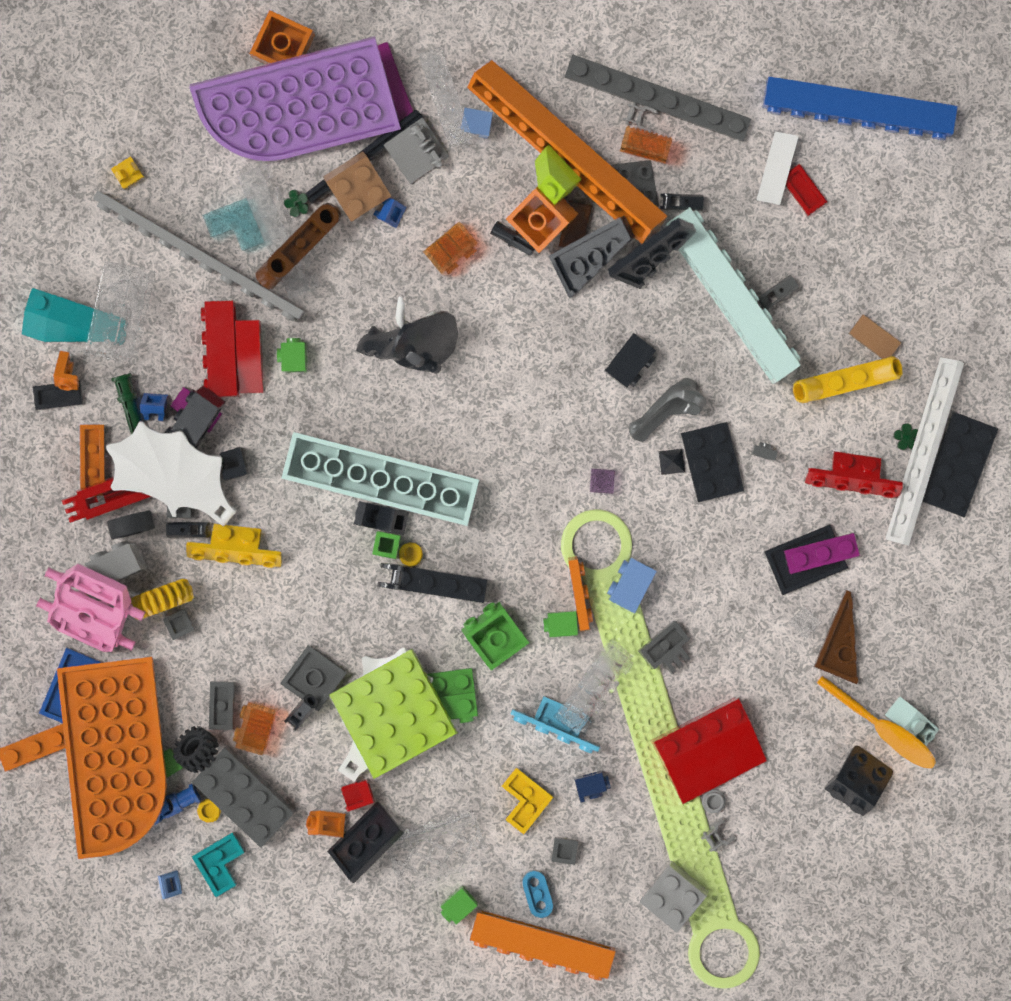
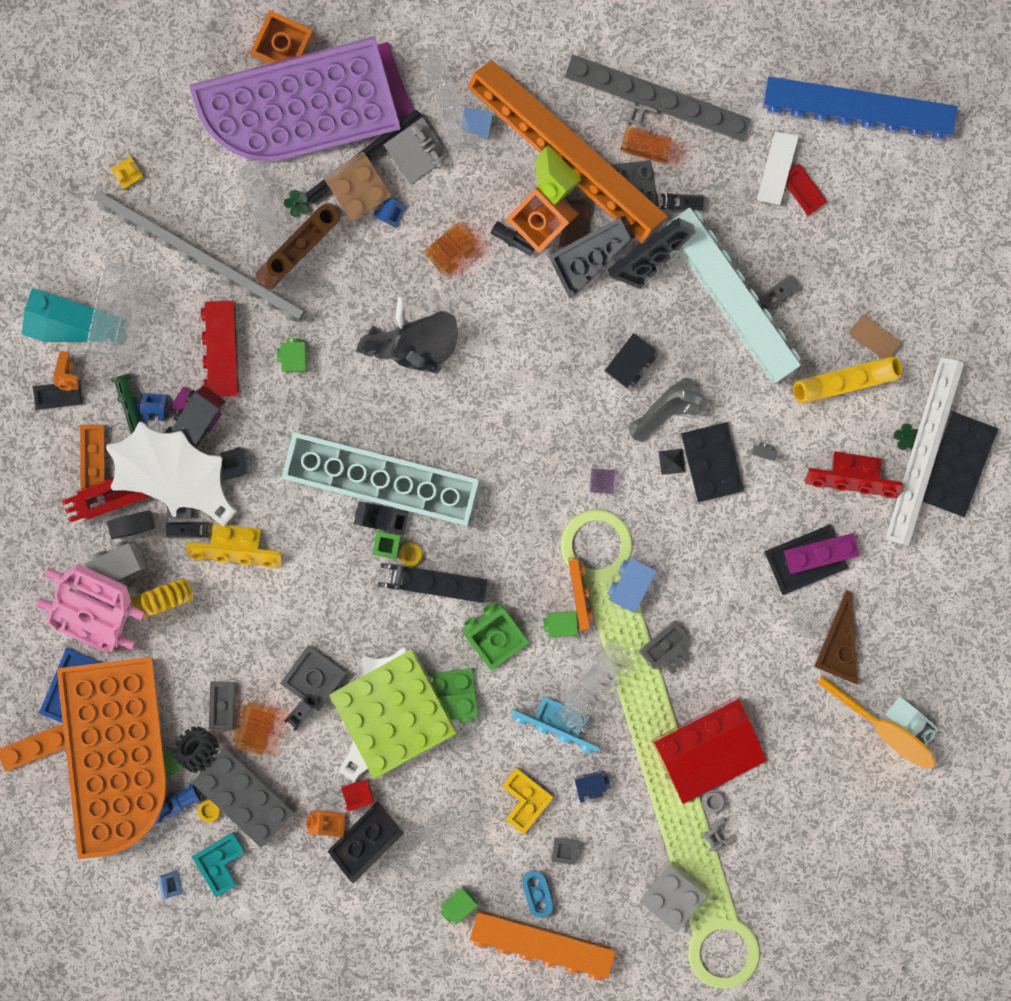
(178, 624): dark grey plate -> none
(235, 217): clear light blue plate -> none
(249, 356): red slope -> none
(860, 781): black bracket -> none

